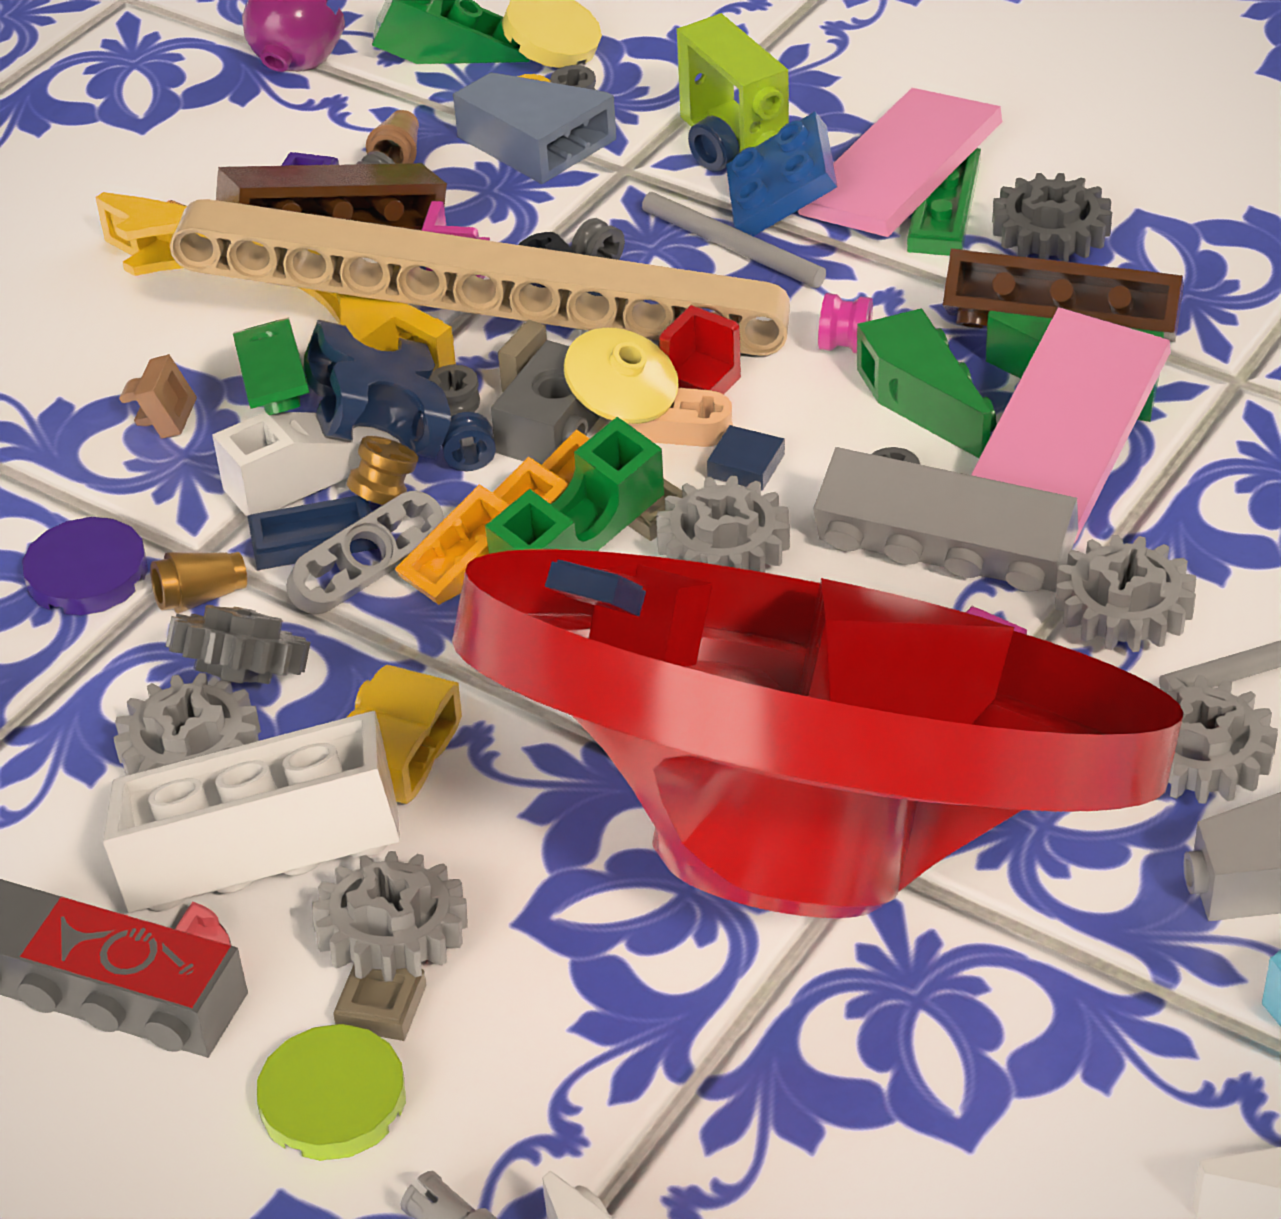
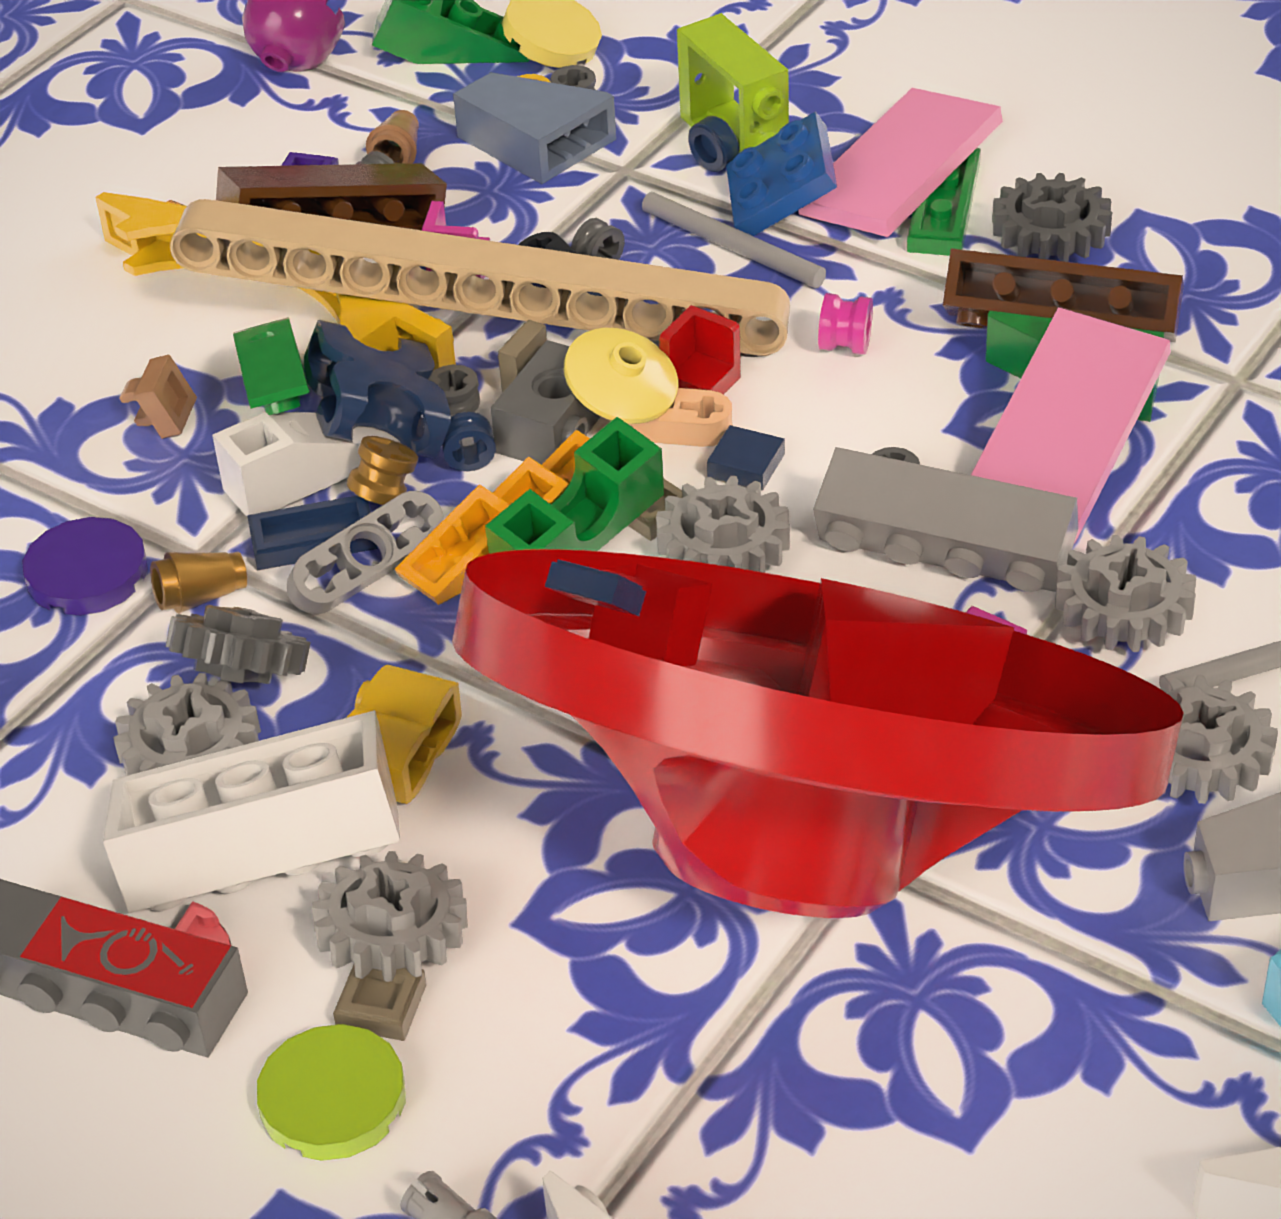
(920, 379): green slope -> none

